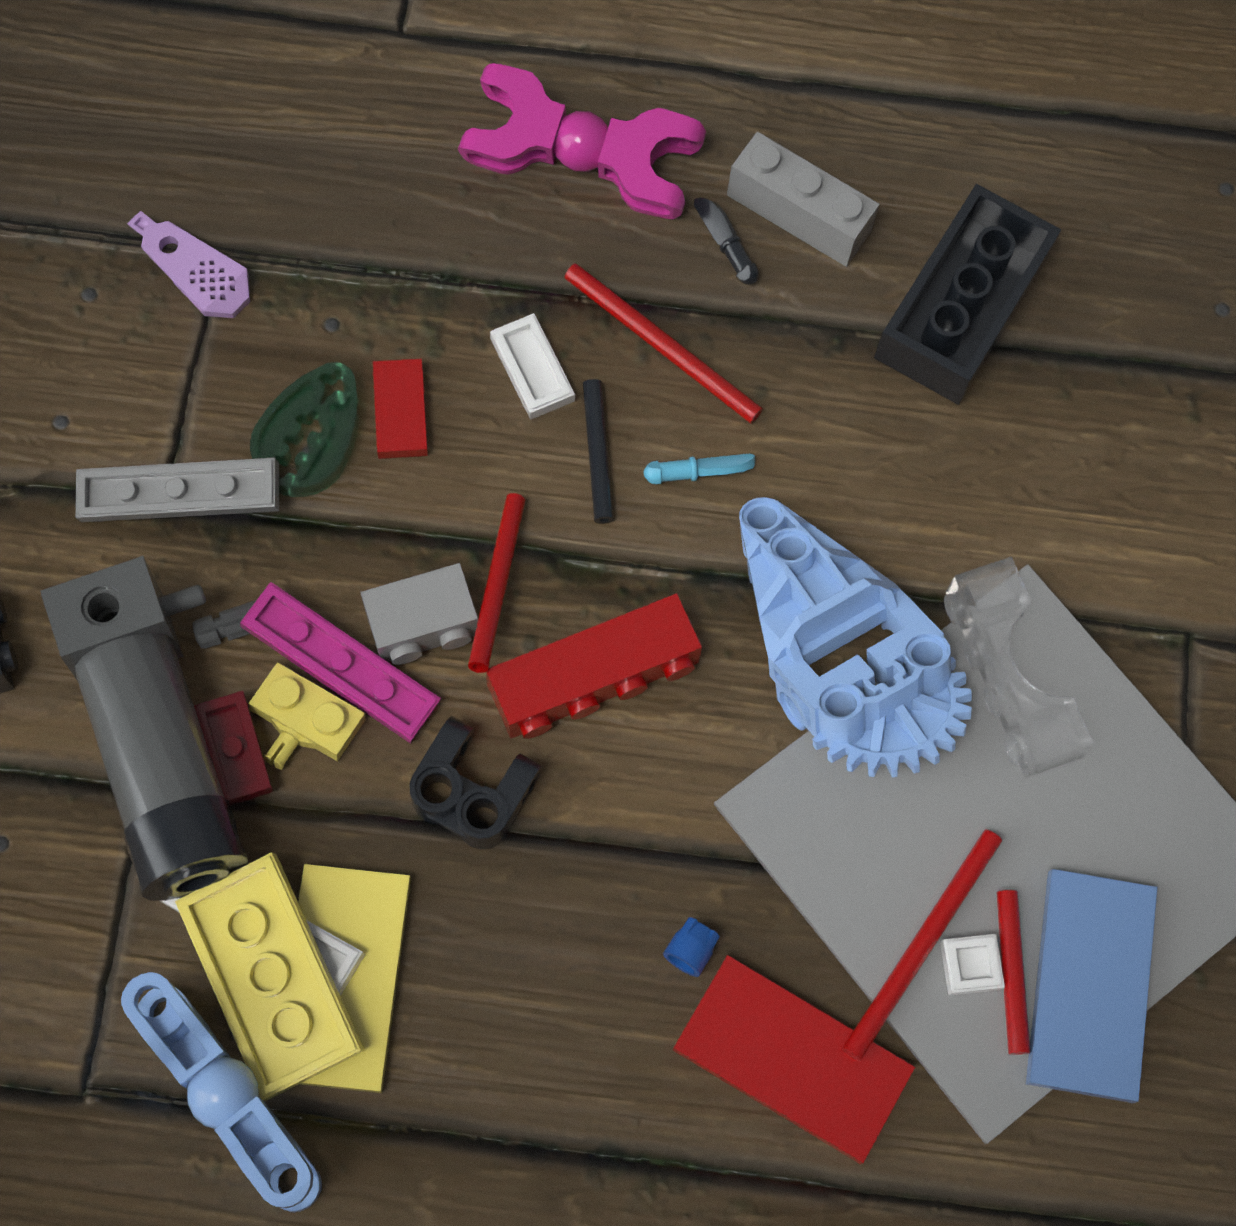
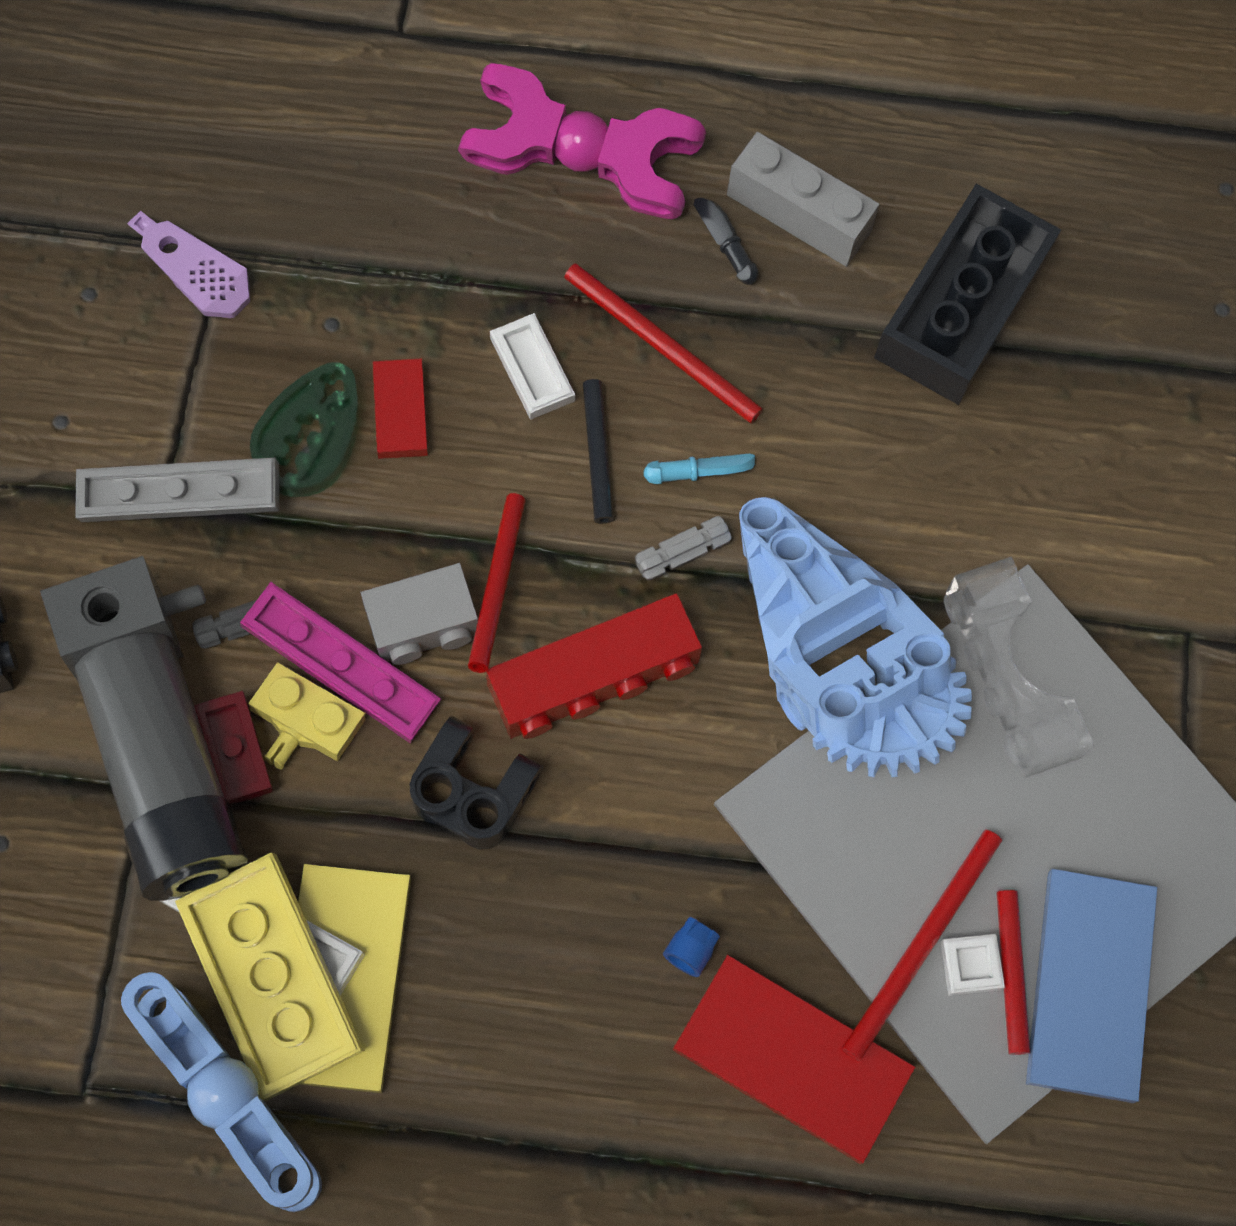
(683, 548): none -> light grey axle

